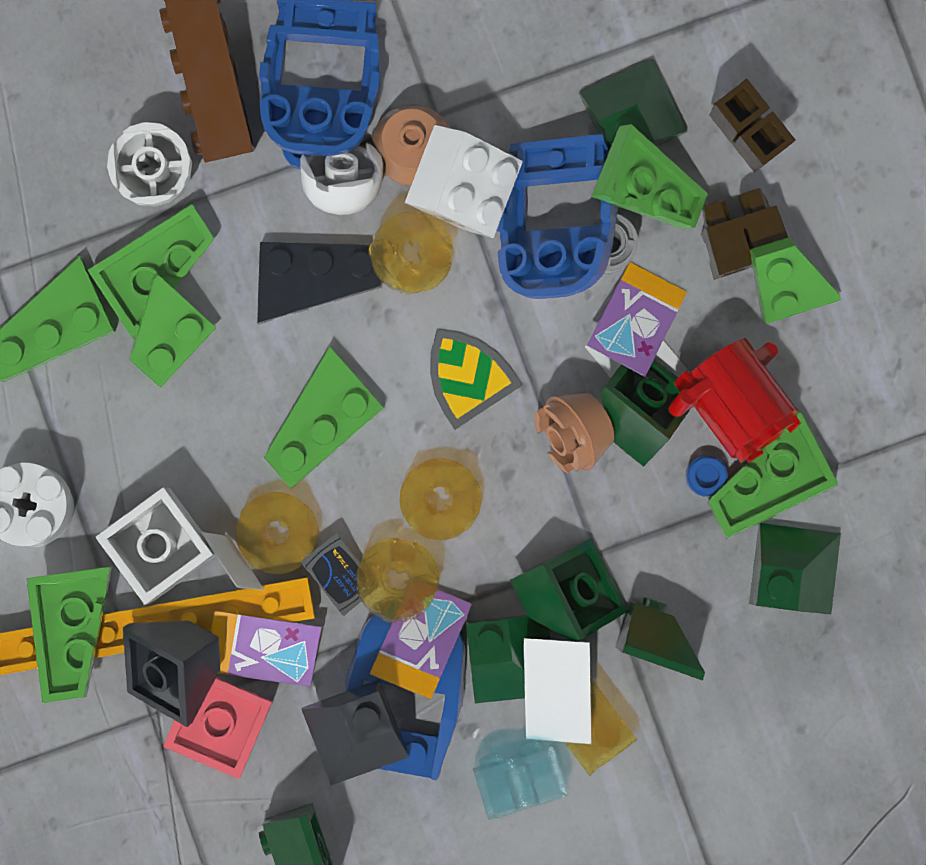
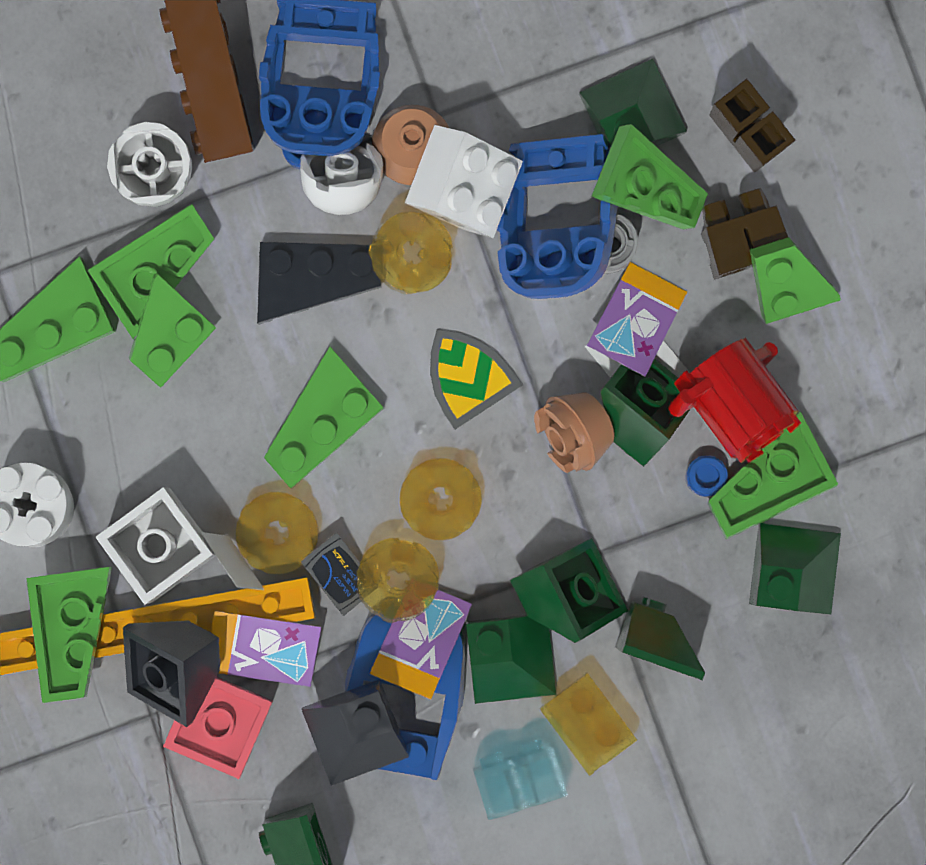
(557, 690): white sticker -> none

